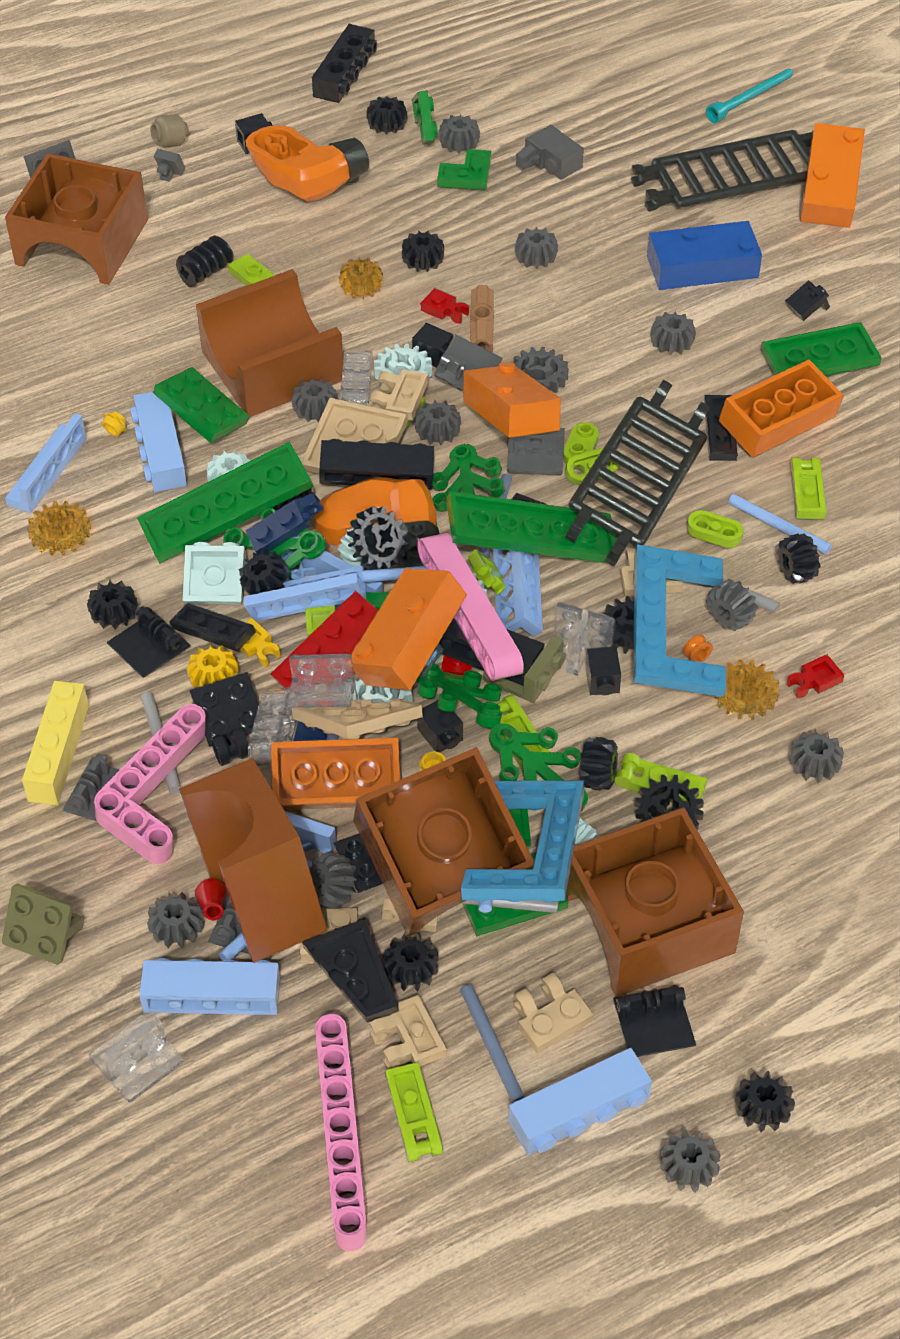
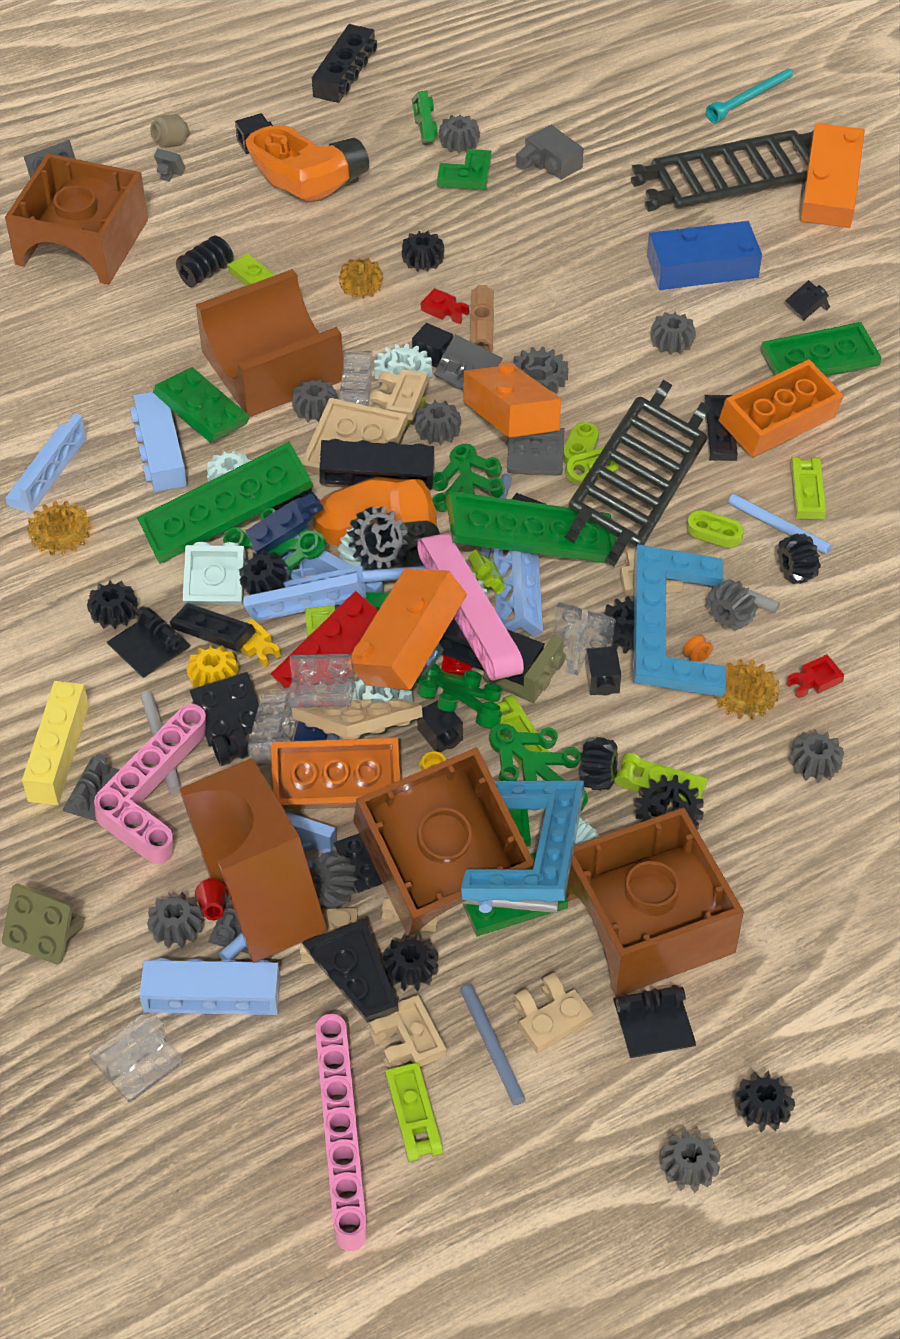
(114, 423): yellow plate -> none
(386, 115): black gear -> none
(536, 247): dark grey gear -> none
(579, 1102): light blue brick -> none

